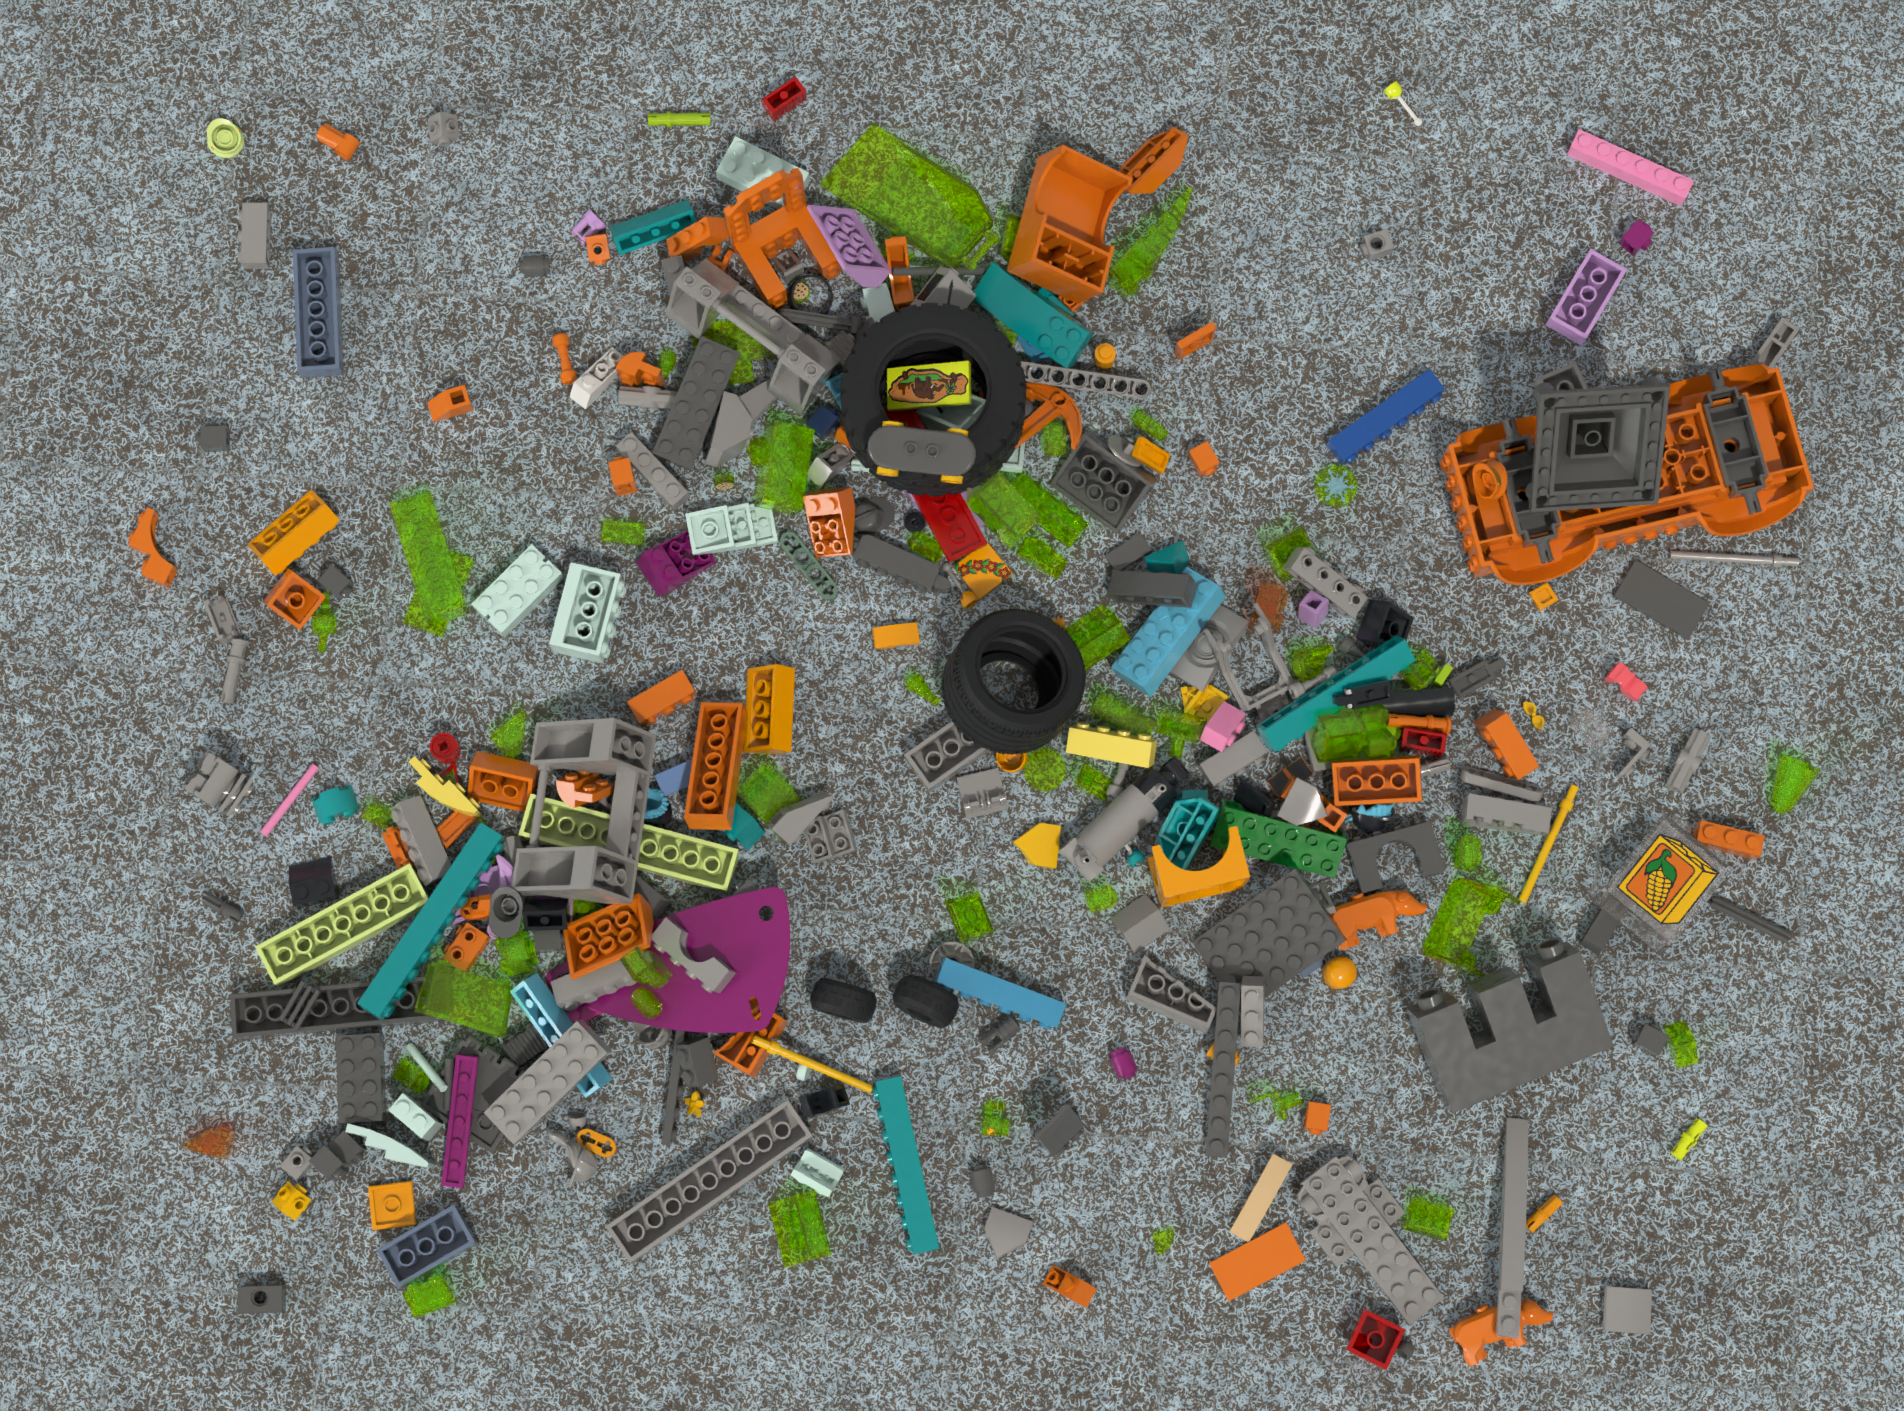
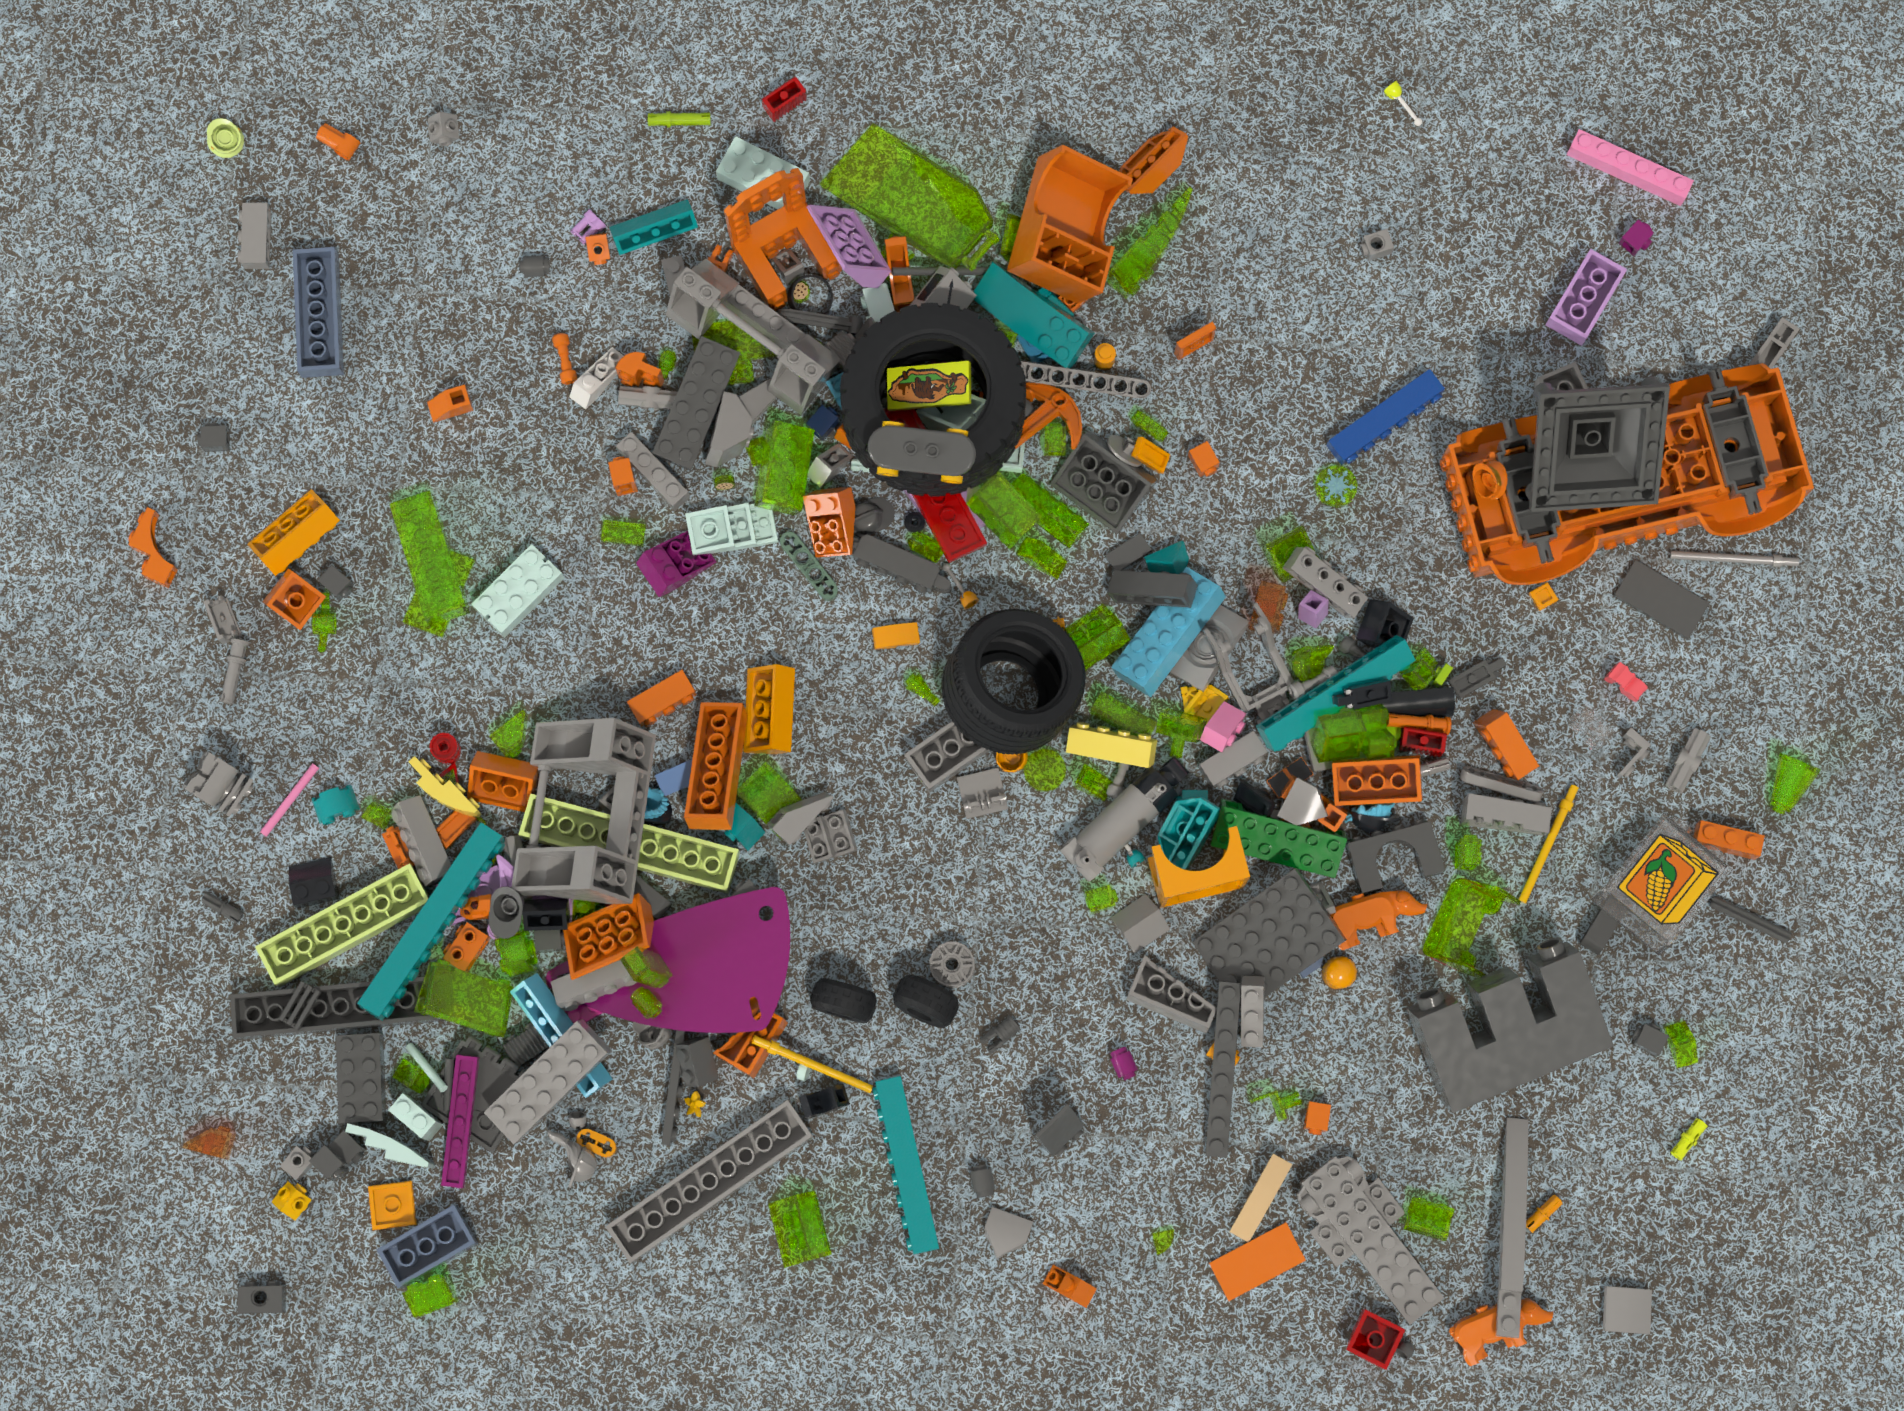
(578, 603): light aqua brick -> none
(582, 788): orange brick -> none
(673, 940): light grey arch -> none
(701, 233): orange arch -> none
(817, 1172): light aqua bracket -> none
(969, 917): clear neon green slope -> none
(983, 571): light orange tile -> none
(994, 1125): clear neon green piece -> none
(999, 992): dark azure brick -> none
(1040, 845): yellow slope -> none
(1530, 709): yellow piece -> none

